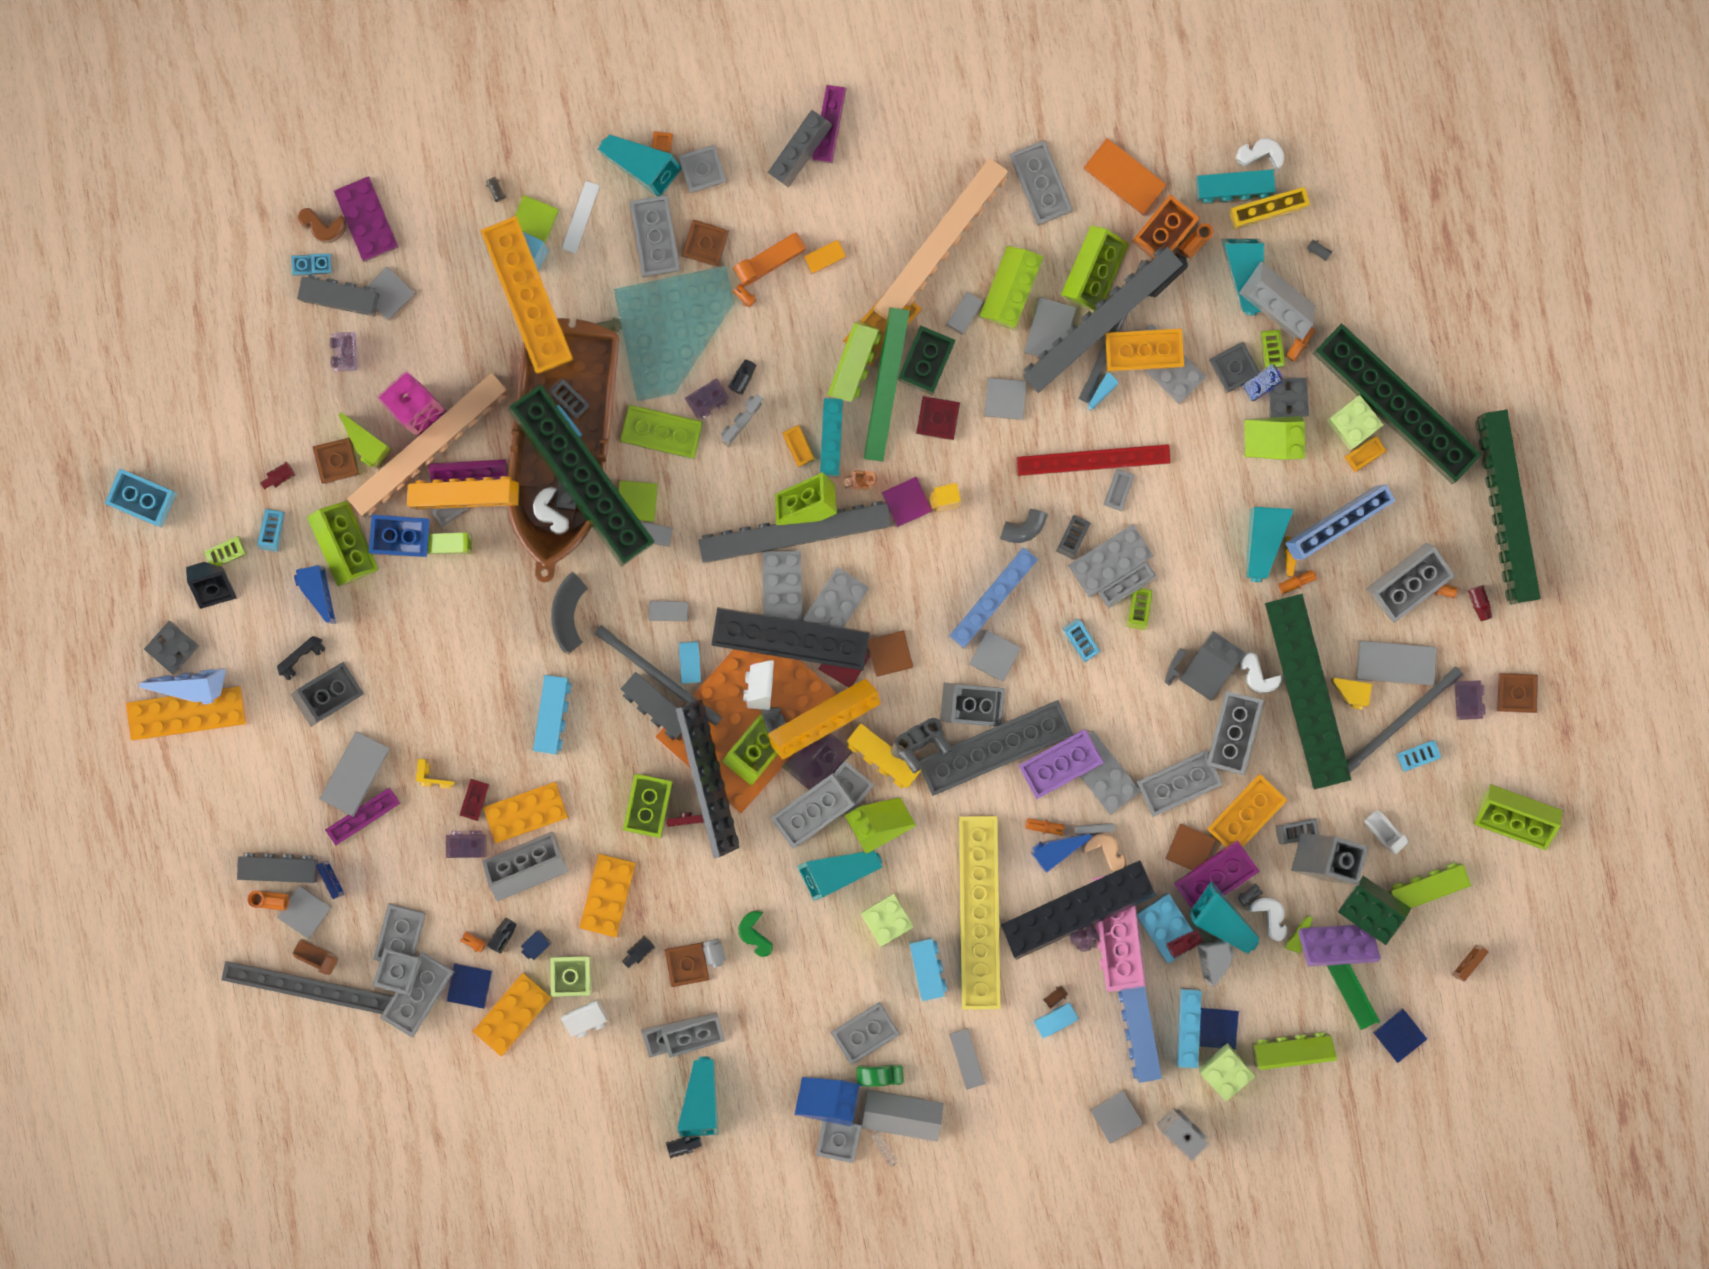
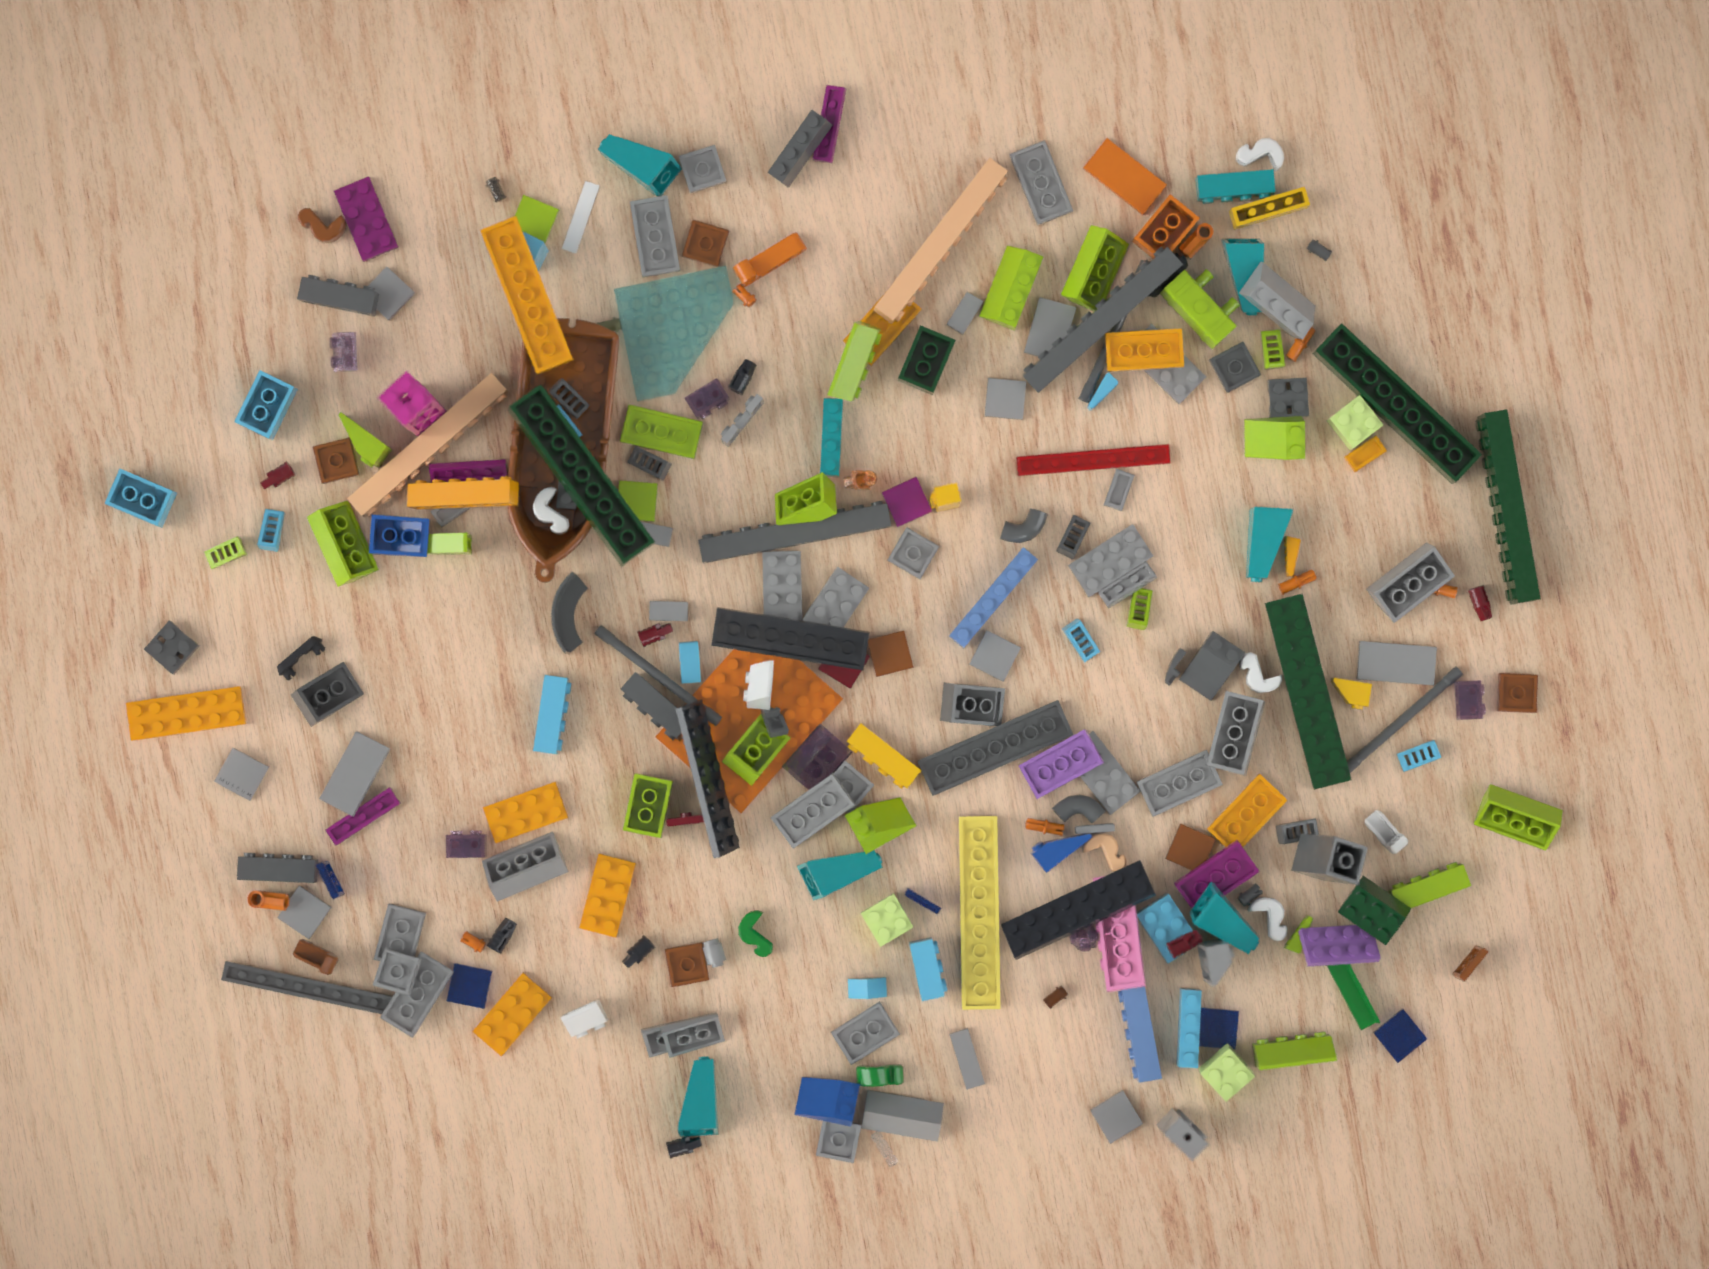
(199, 687): light blue wedge -> none
(209, 584): black slope -> none
(241, 774): none -> light grey slope
(266, 405): none -> medium azure brick
(311, 264): medium azure slope -> none
(315, 587): blue slope -> none
(423, 769): yellow bracket -> none
(474, 799): dark red plate -> none
(535, 945): dark blue brick -> none
(571, 975): yellowish green brick -> none
(654, 633): none -> dark red hinge
(662, 141): orange tile -> none
(663, 469): none -> dark grey slope
(798, 446): light orange tile -> none
(824, 256): light orange tile -> none
(824, 718): light orange brick -> none
(867, 988): none -> medium azure slope
(886, 384): green tile -> none
(913, 553): none -> light grey tile
(916, 739): dark grey piece -> none
(922, 900): none -> clear blue tile
(938, 418): dark red plate -> none
(1056, 1020): medium azure slope -> none
(1078, 805): none -> dark grey cylinder
(1198, 307): none -> lime piece
(1263, 382): clear blue plate -> none
(1340, 522): medium blue brick -> none

